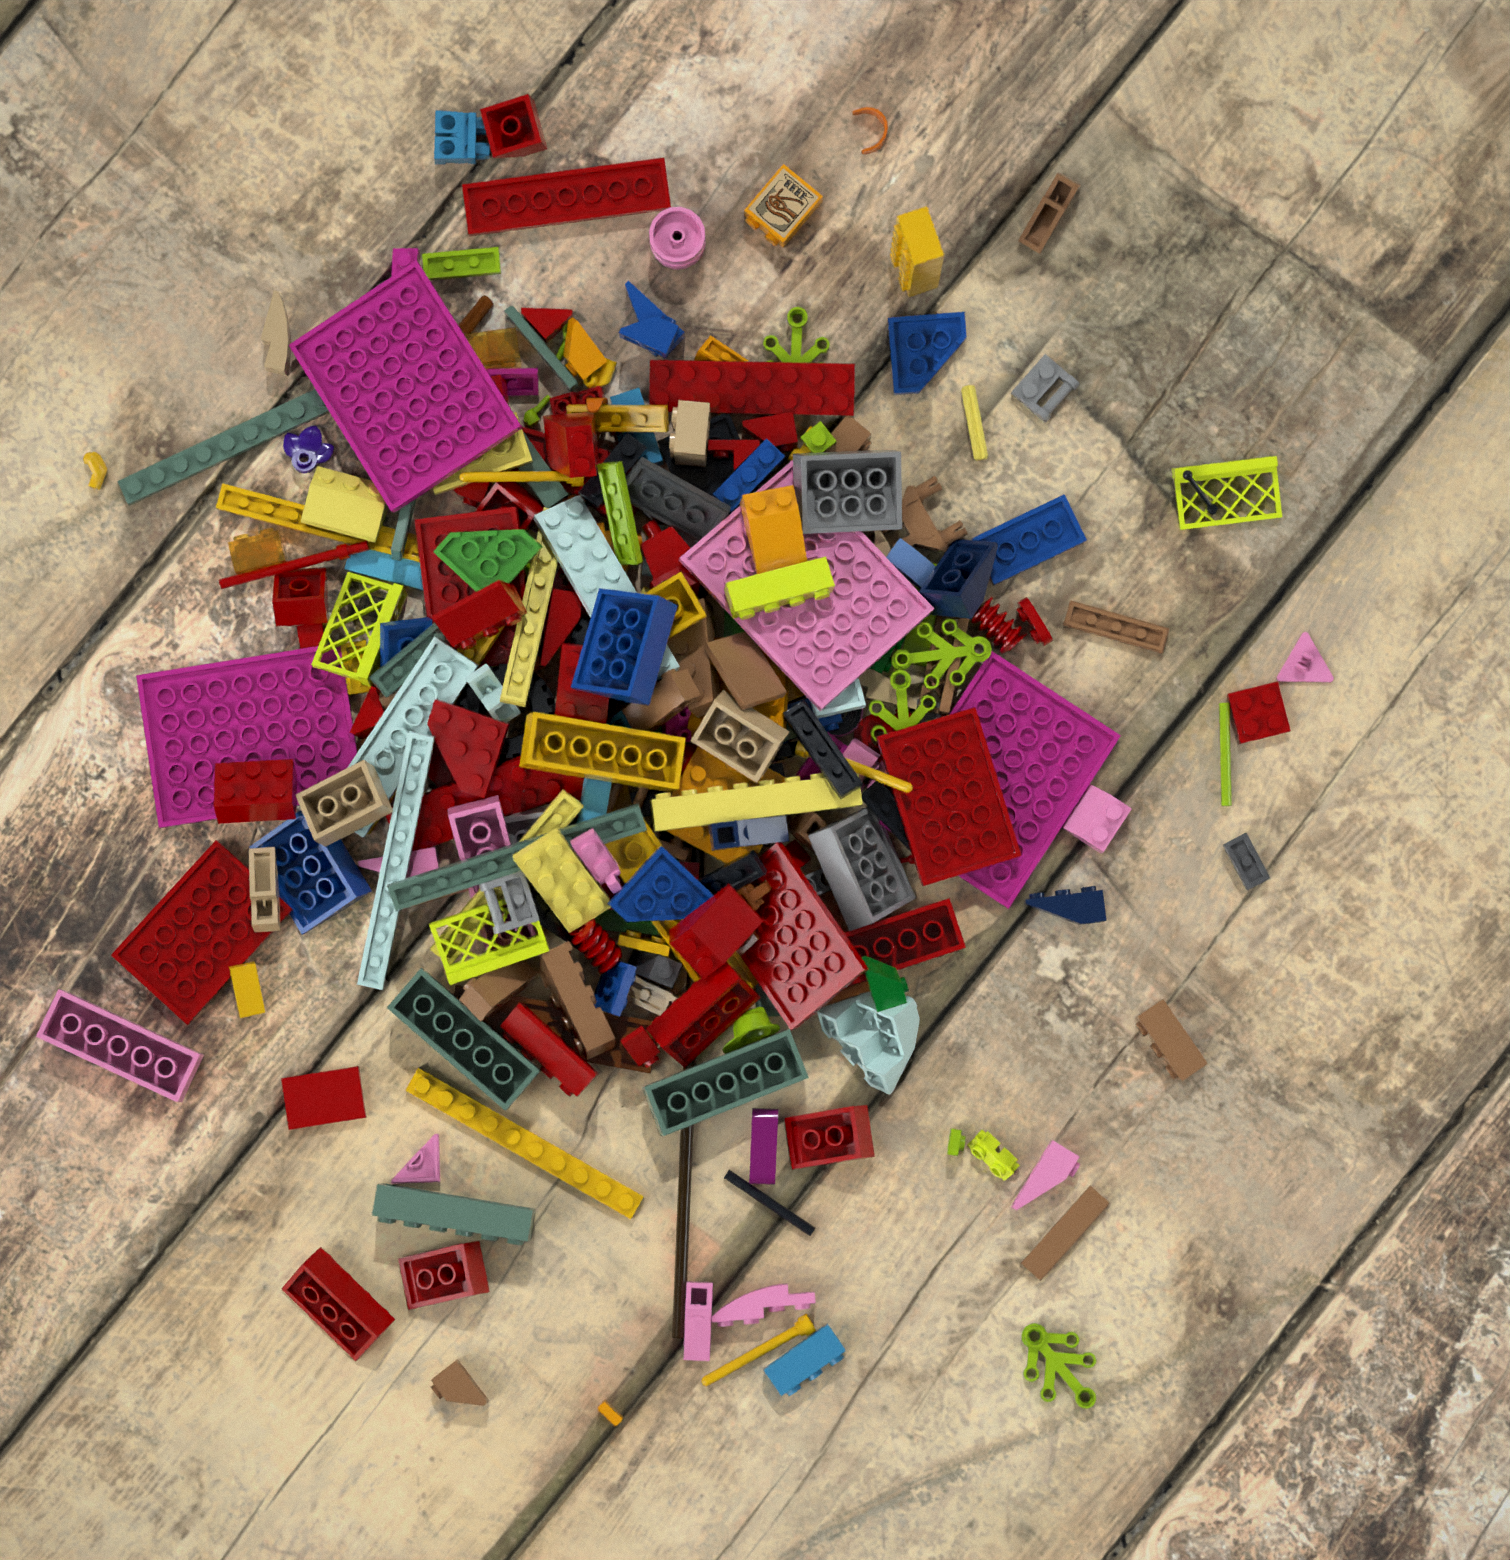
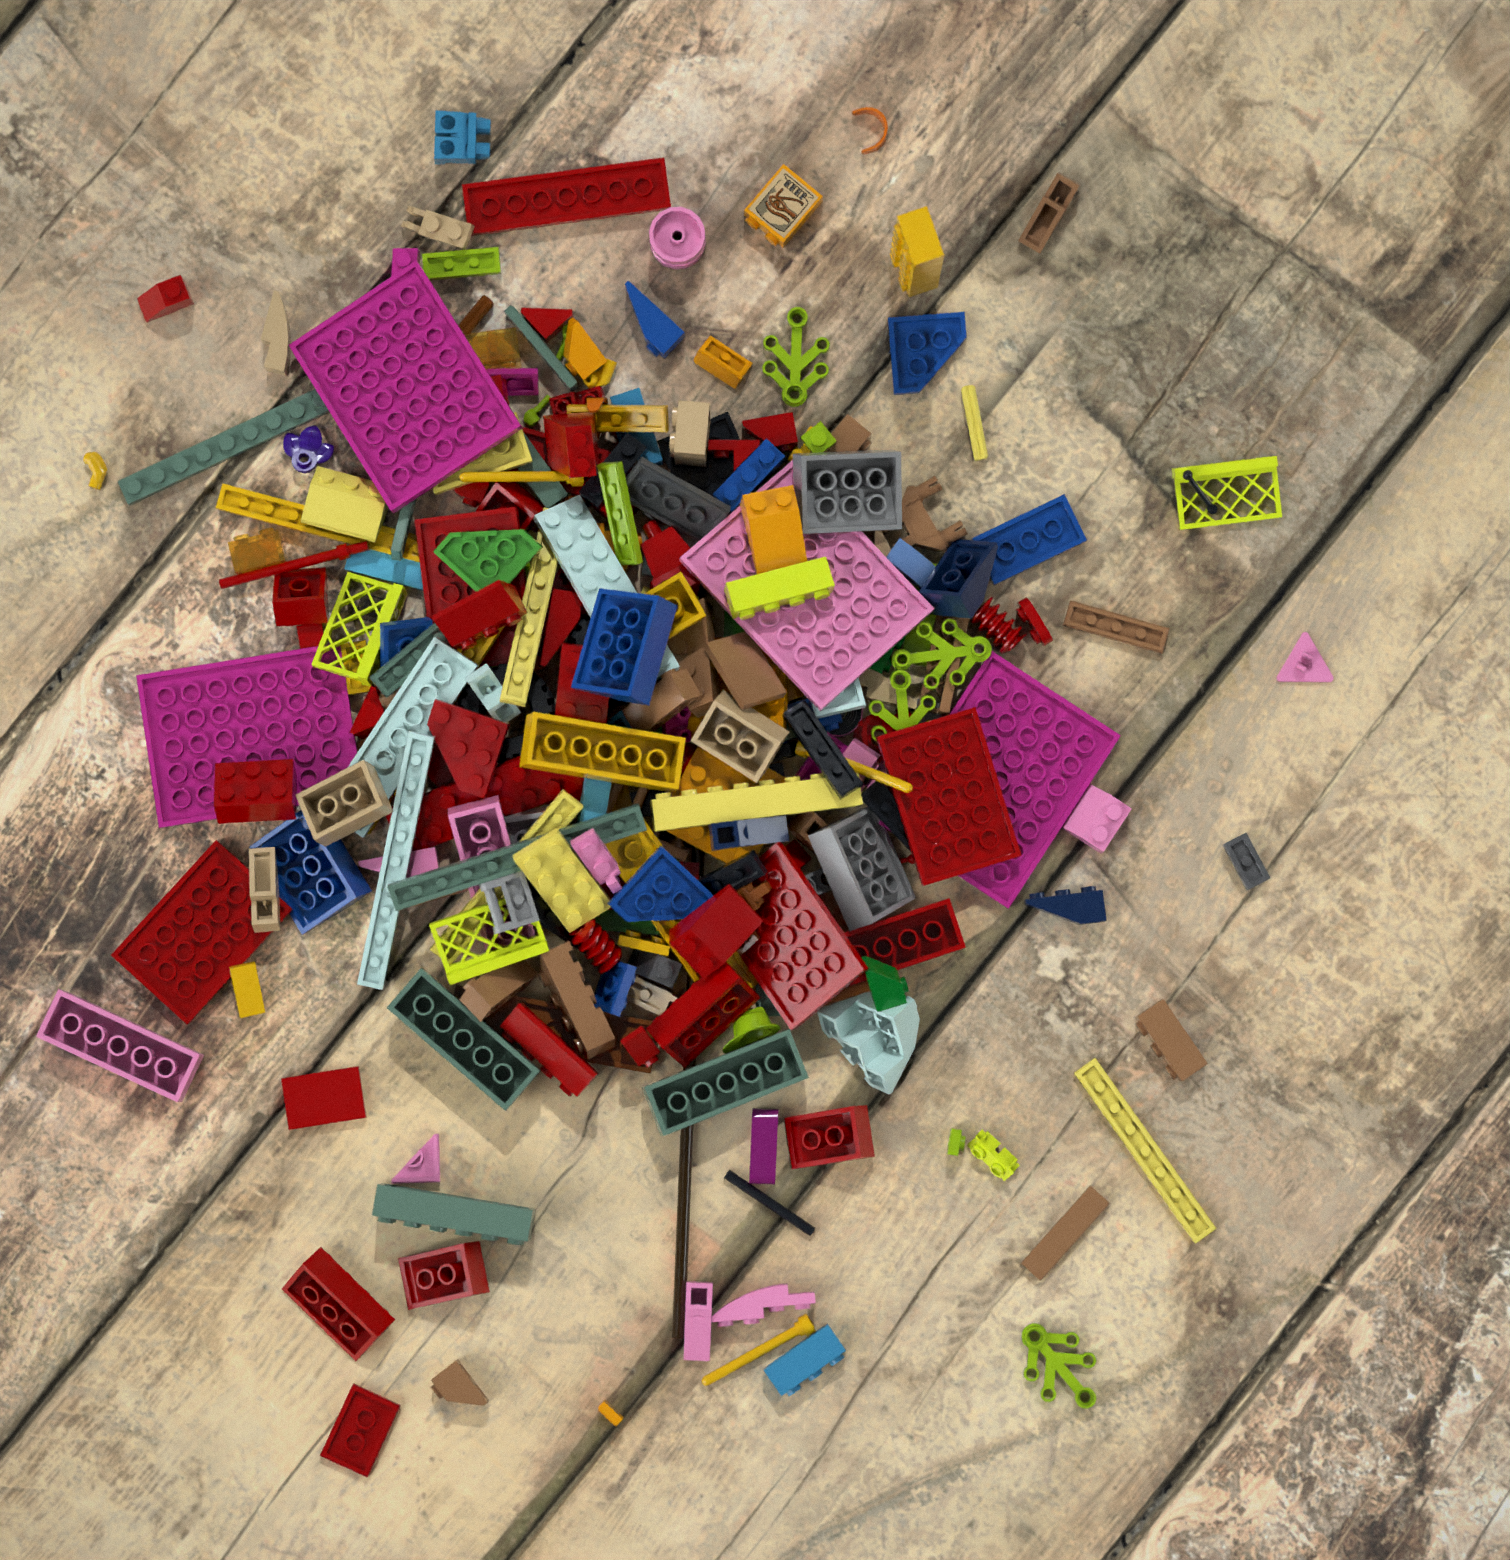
(165, 298): none -> red slope
(360, 1430): none -> red tile
(440, 228): none -> tan hinge
(513, 128): red slope -> none
(524, 1143): yellow plate -> none
(652, 334): blue slope -> none
(755, 386): red plate -> none
(1038, 382): light grey plate -> none
(1049, 1171): bright pink slope -> none
(1145, 1150): none -> light yellow tile
(1225, 754): lime bar -> none
(1258, 712): red plate -> none

